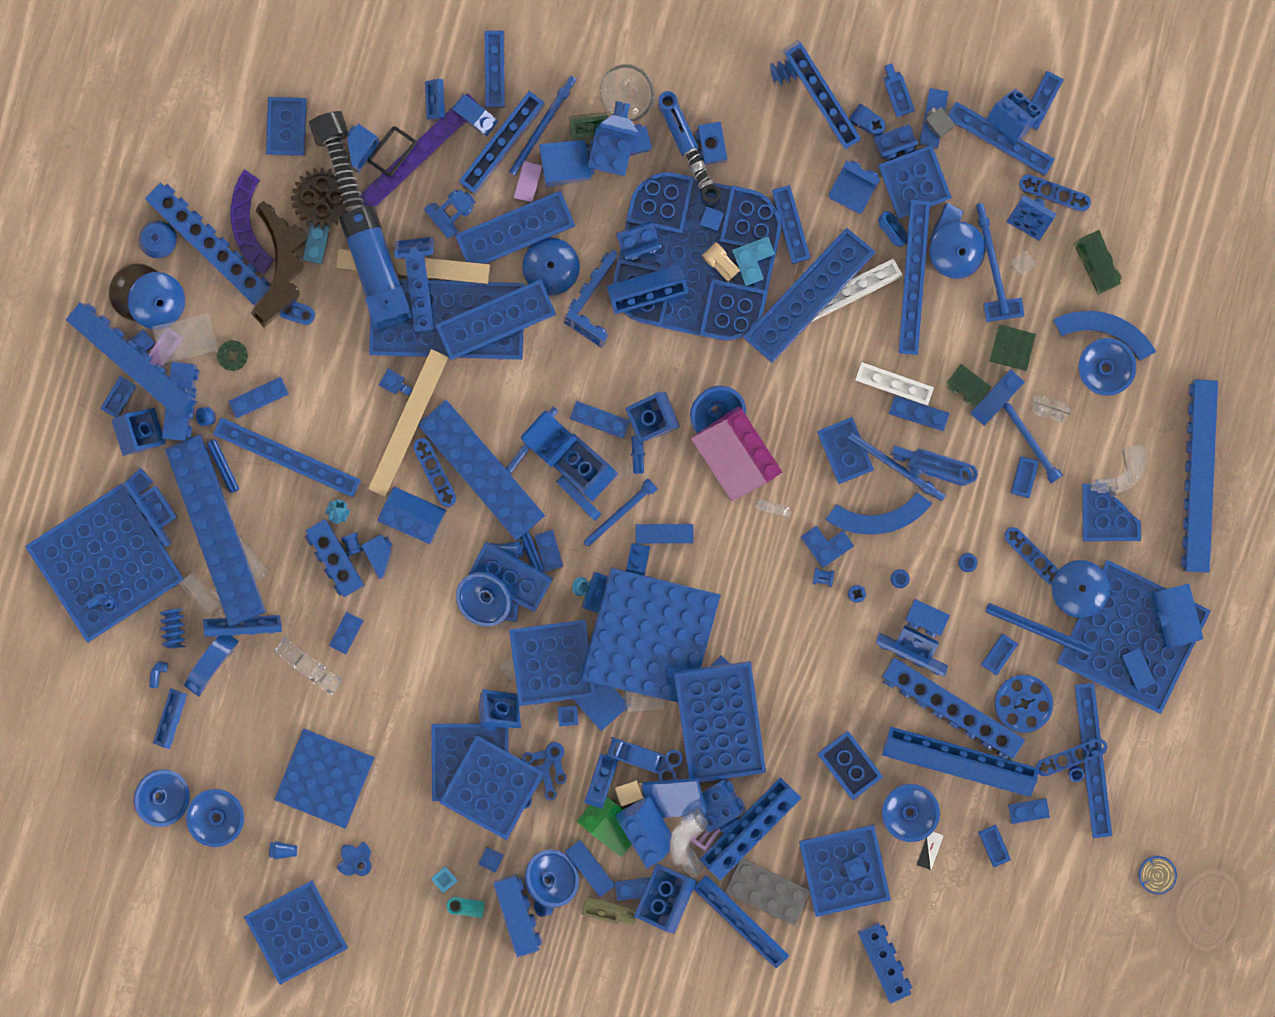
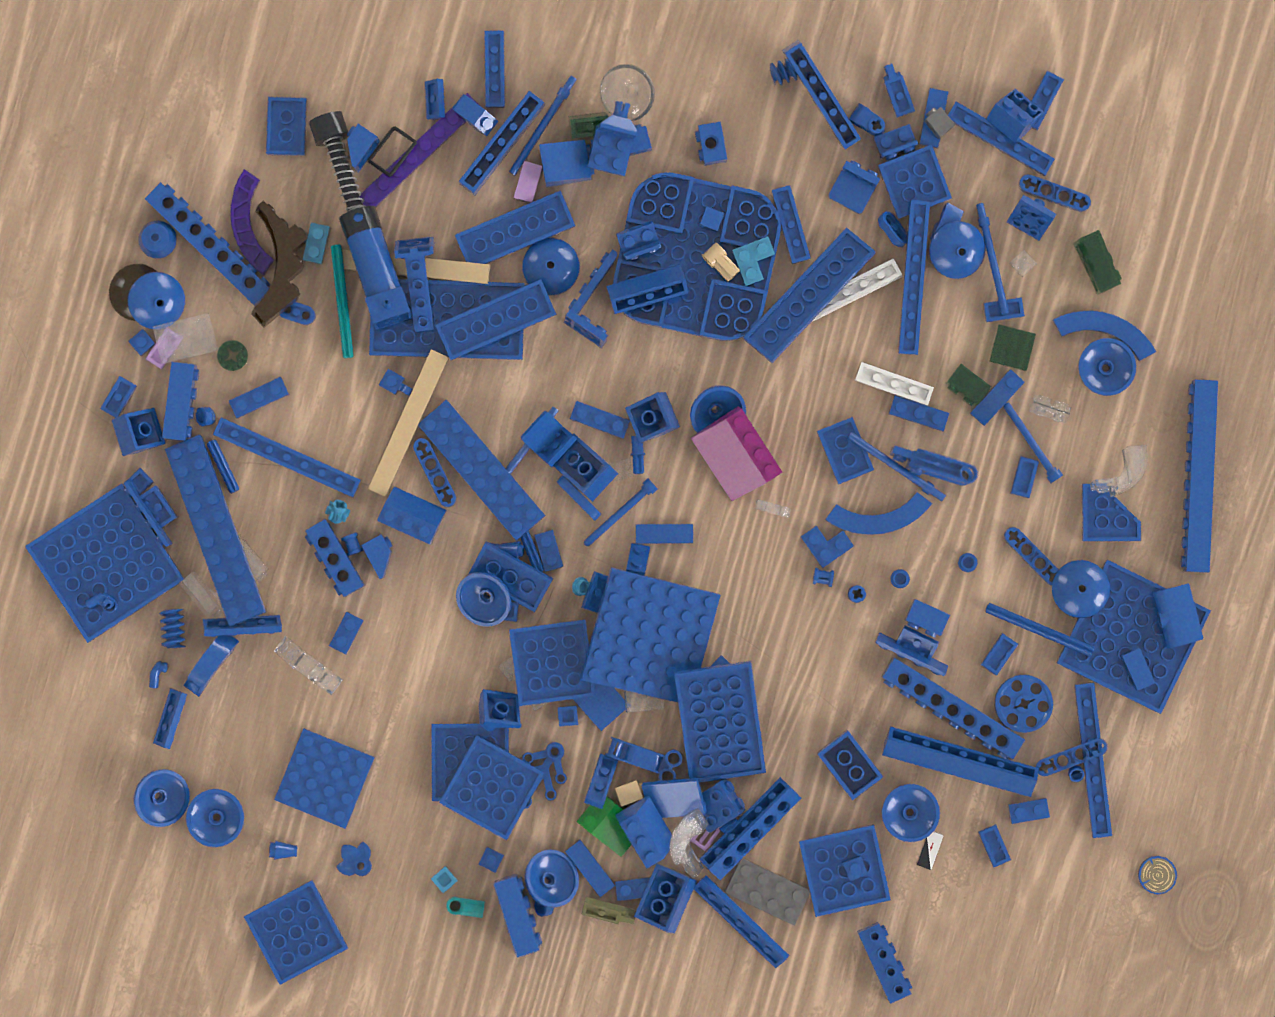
(131, 360): blue brick -> none
(309, 209): dark brown gear -> none
(342, 301): none -> teal axle
(463, 204): blue tile -> none
(688, 147): piece -> none

